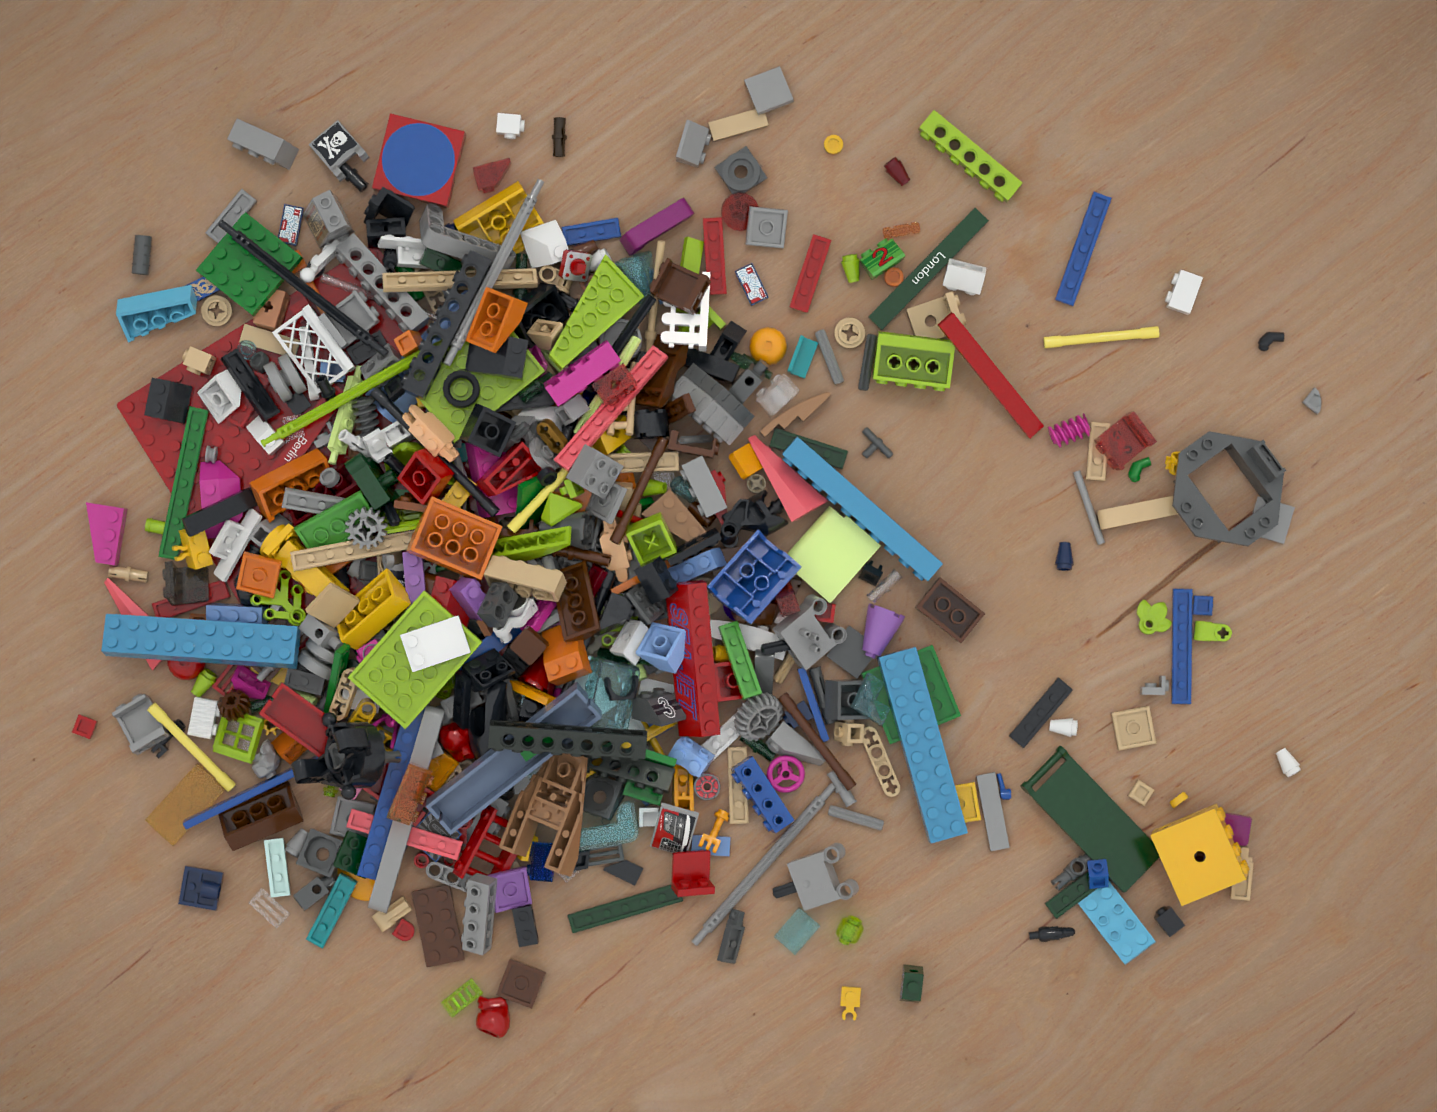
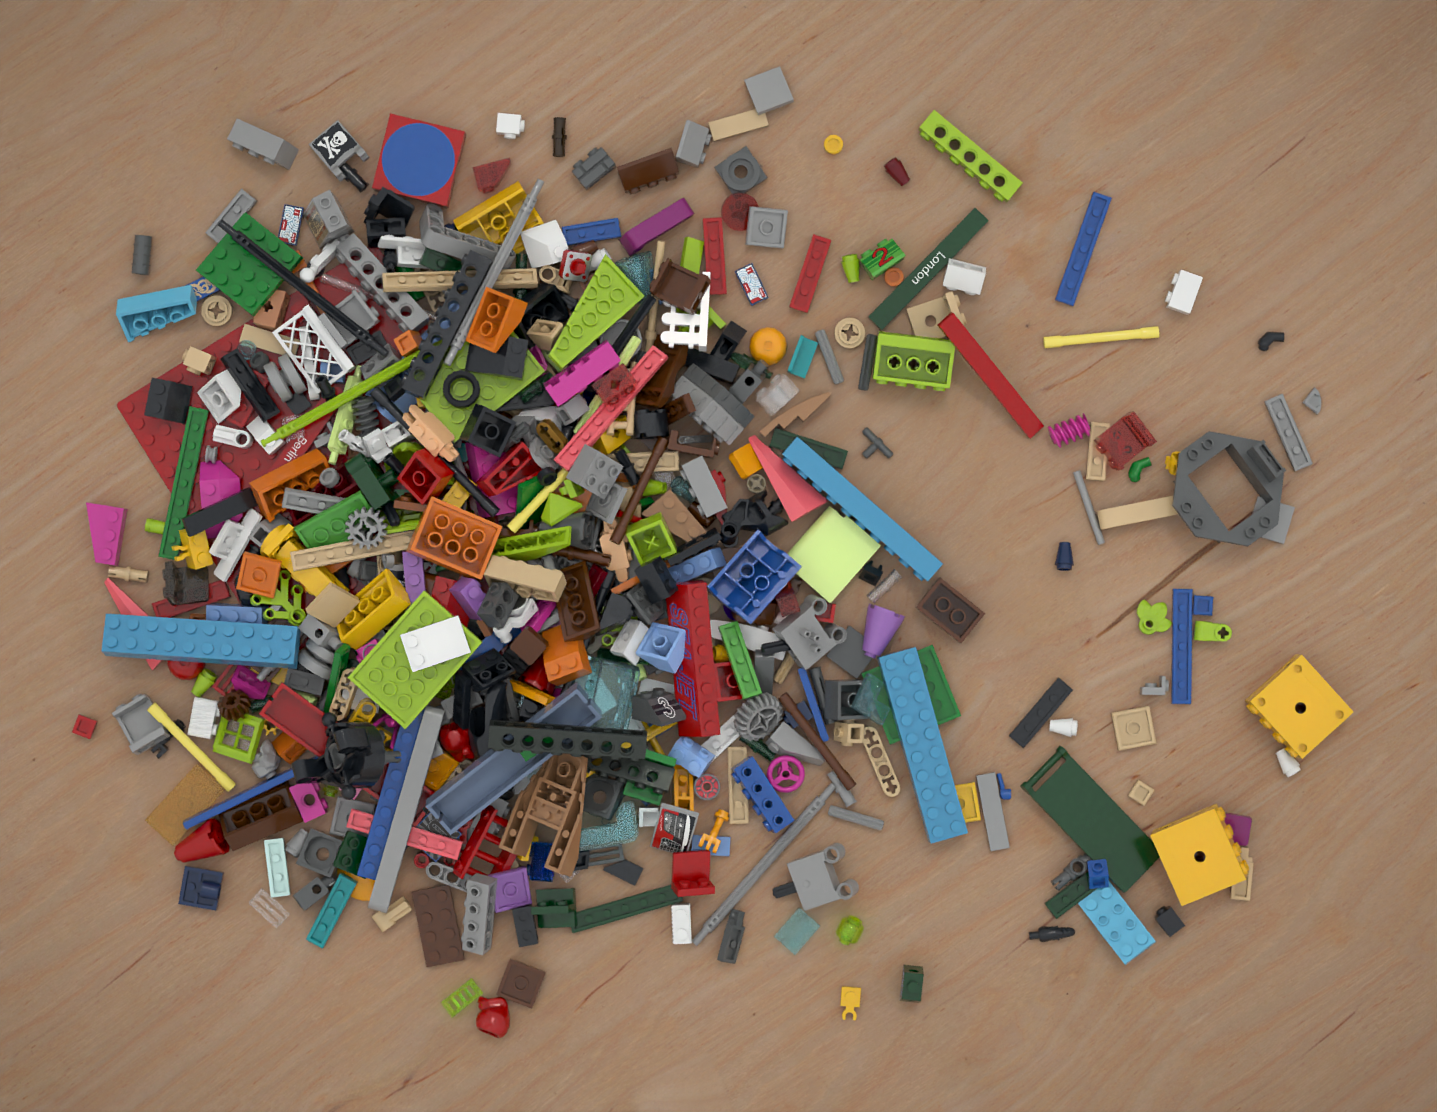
(202, 843): none -> red cone
(231, 436): none -> white piece
(306, 810): none -> dark pink brick
(404, 930): red tile -> none
(410, 794): clear orange slope -> none
(555, 908): none -> dark green bracket
(593, 168): none -> dark grey brick
(628, 468): none -> black axle
(630, 695): black cap -> none
(648, 171): none -> reddish brown slope
(681, 923): none -> white brick
(901, 230): clear orange axle -> none
(1179, 799): yellow tile -> none
(1288, 432): none -> light grey tile
(1319, 710): none -> yellow gear

